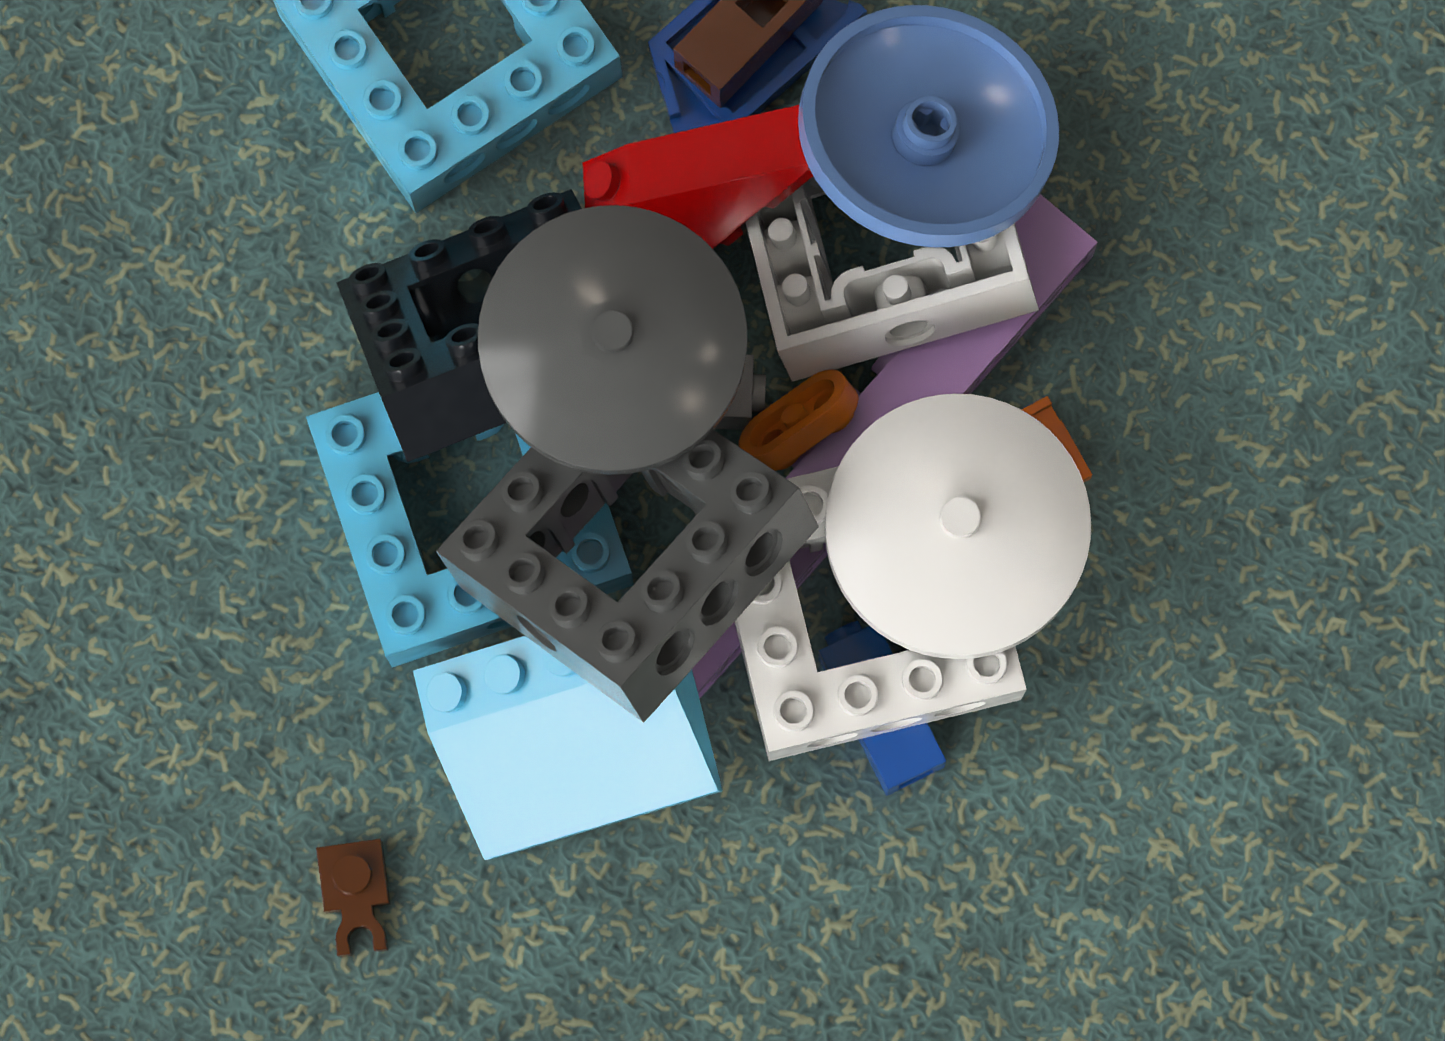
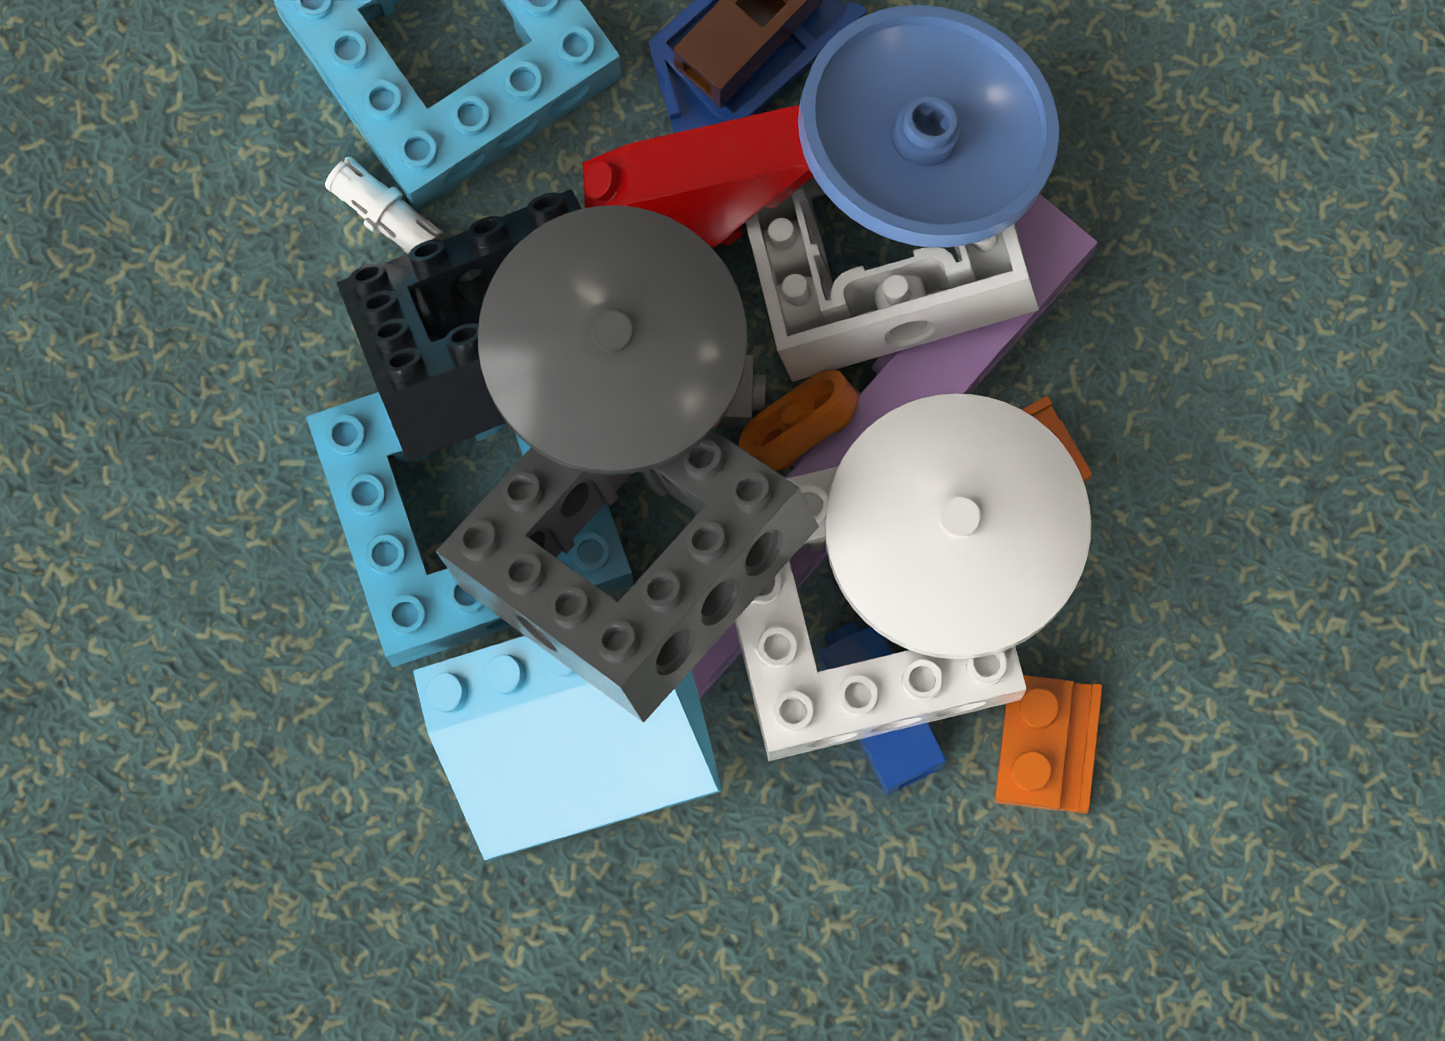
(354, 883): reddish brown plate -> none
(380, 206): none -> white pin
(1049, 746): none -> orange plate

